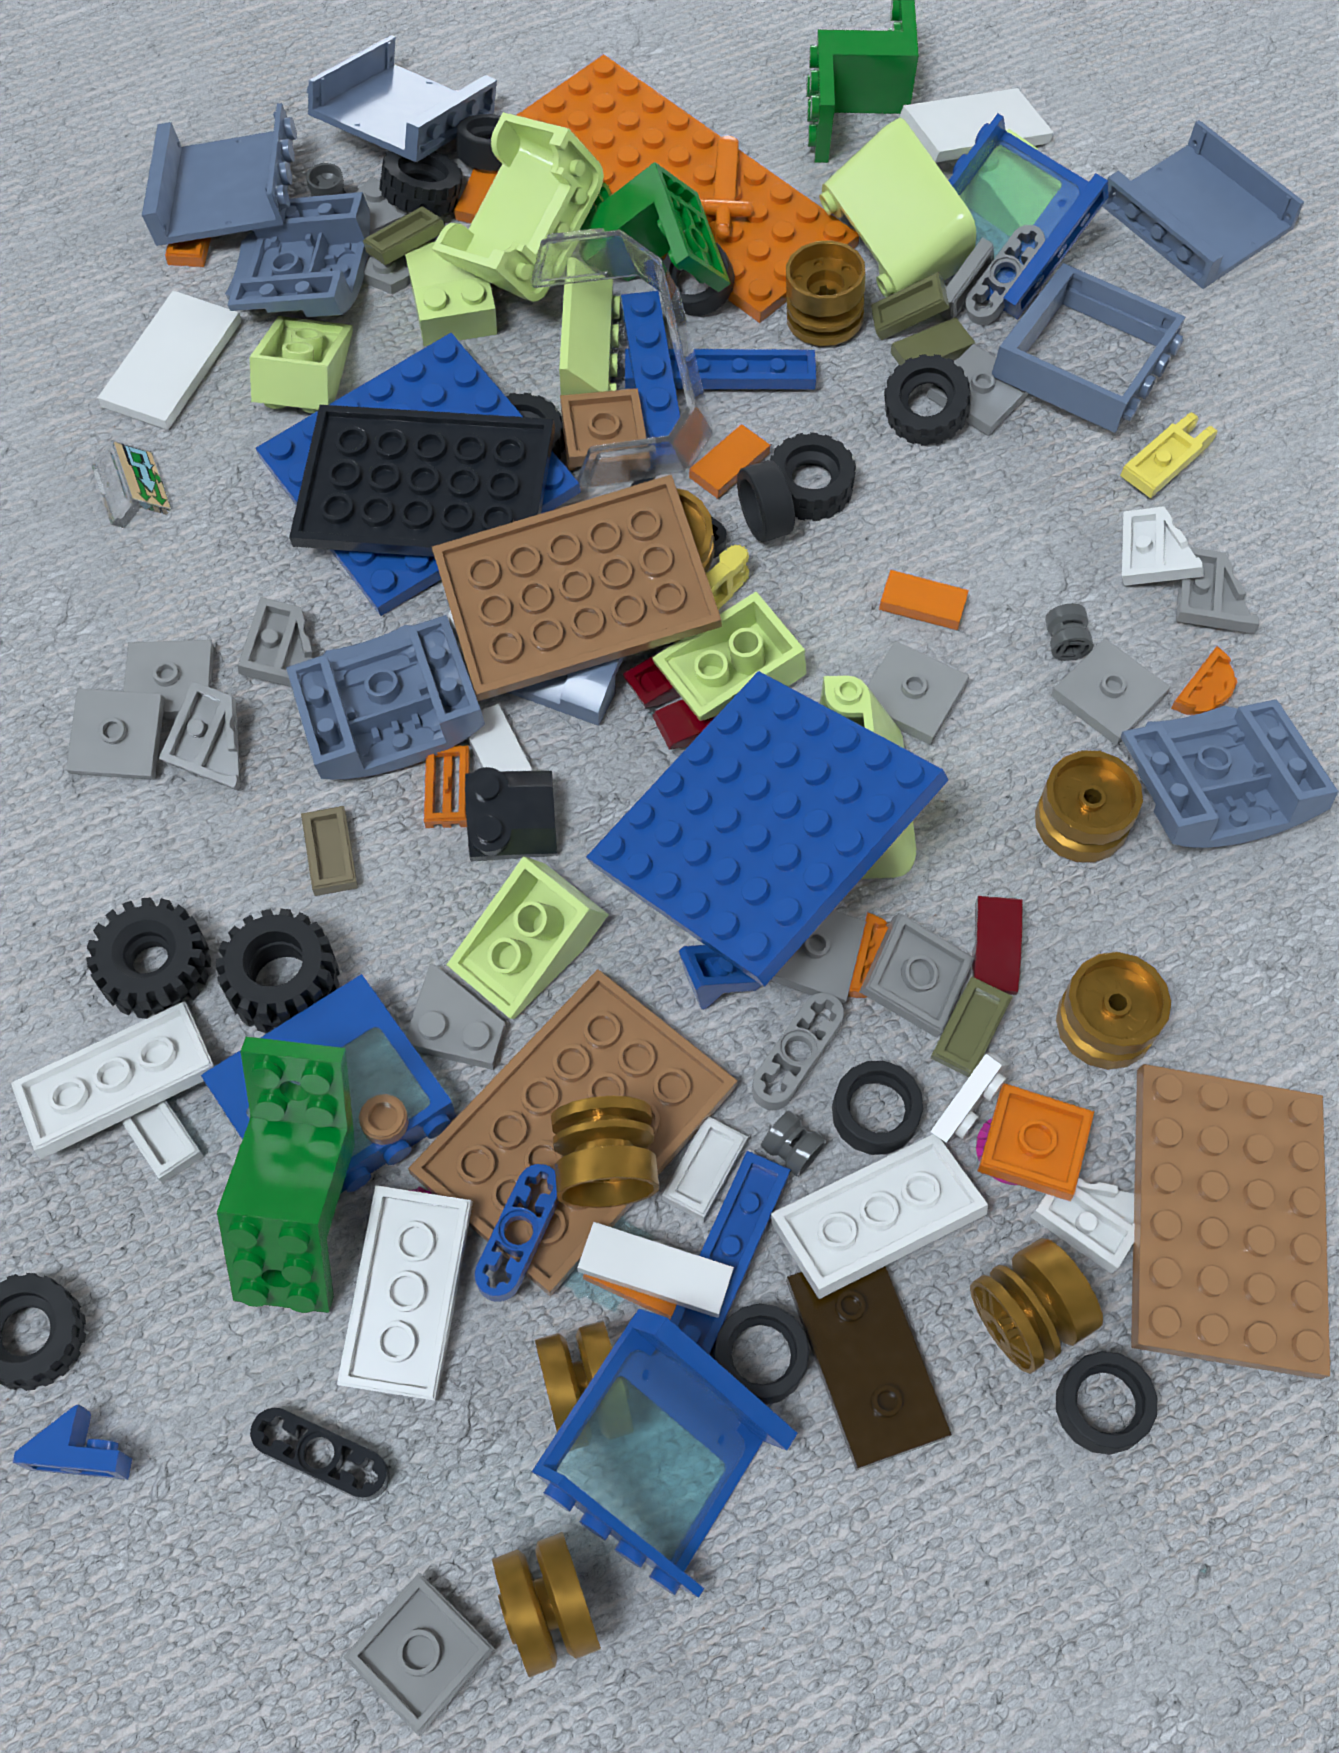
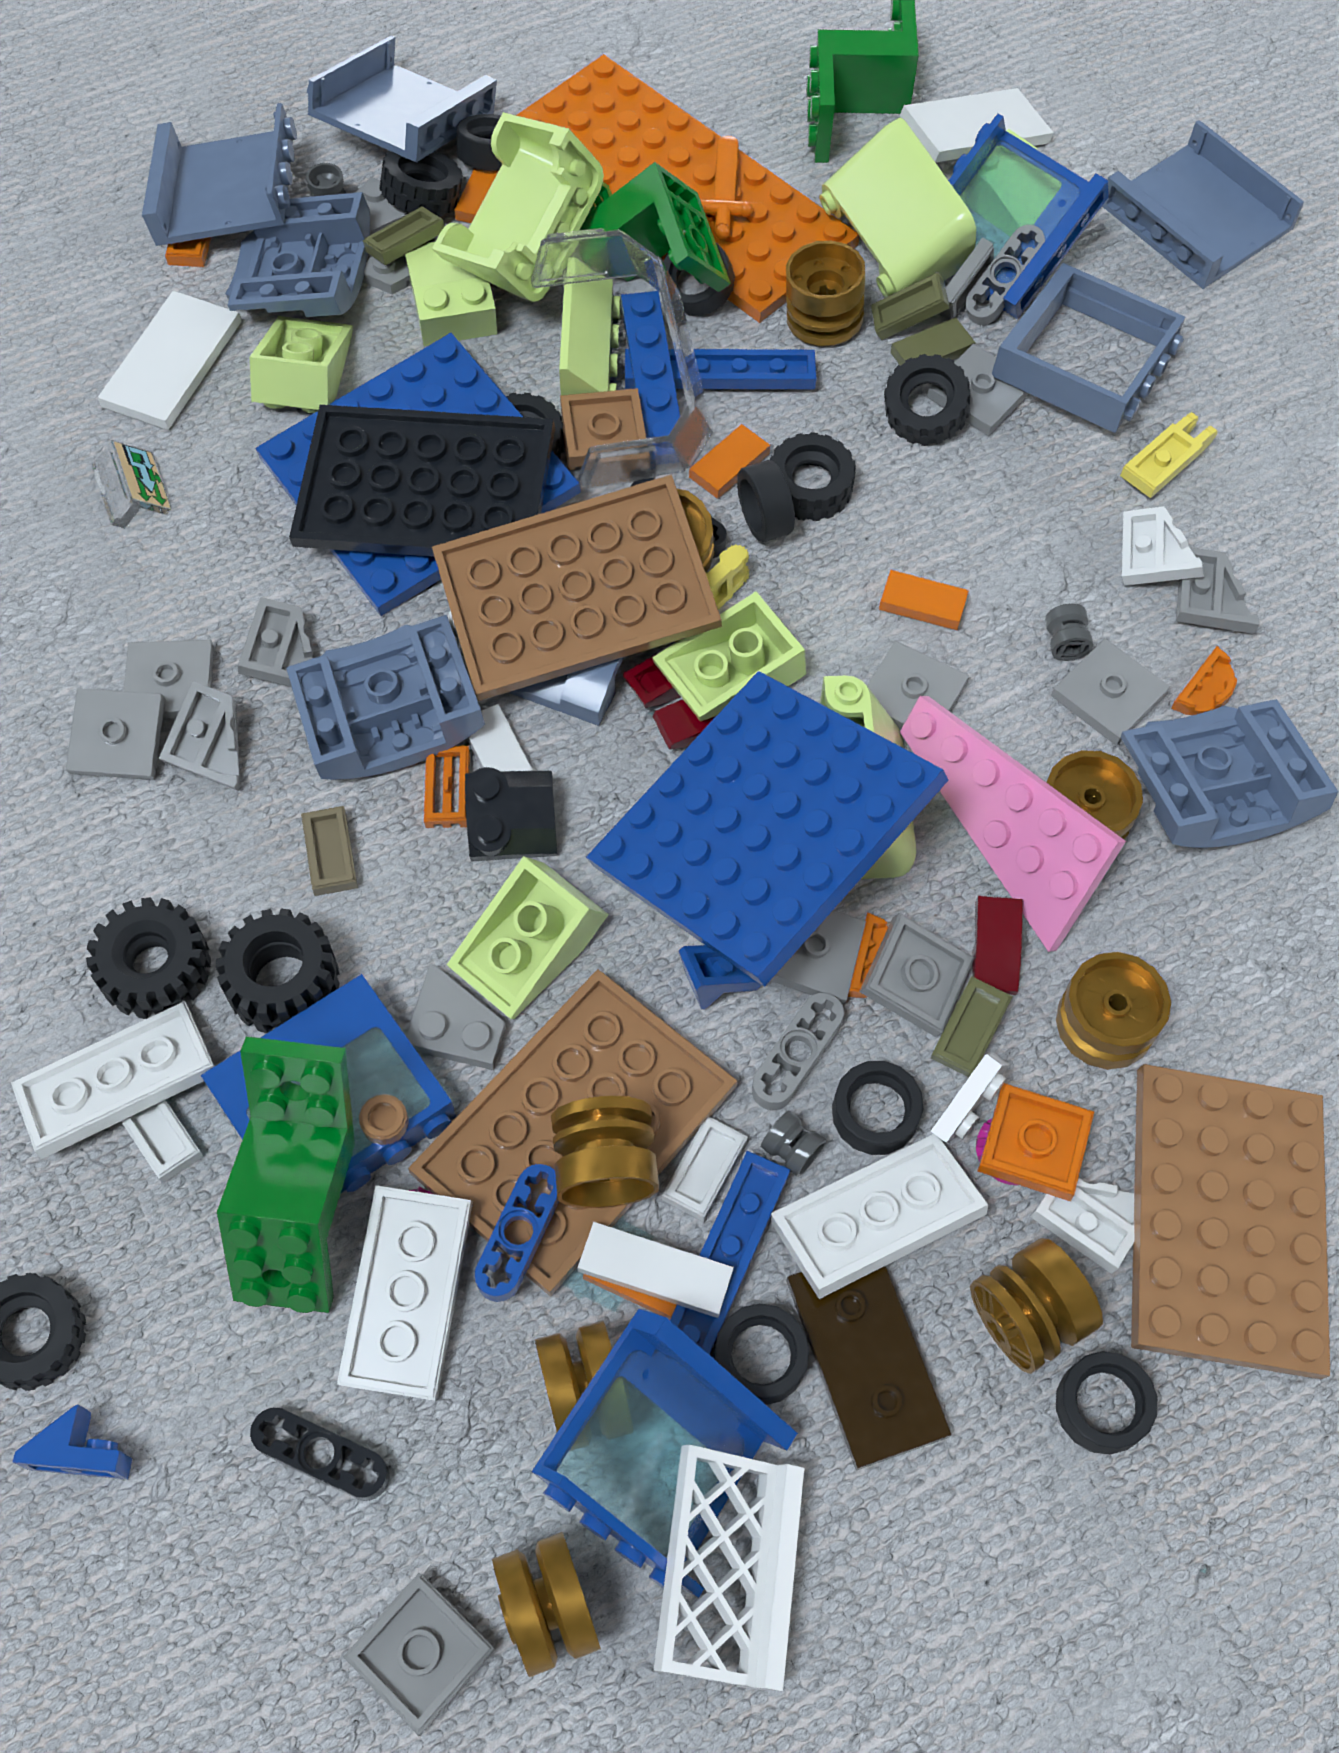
(767, 1582): none -> white fence
(1024, 827): none -> bright pink wing

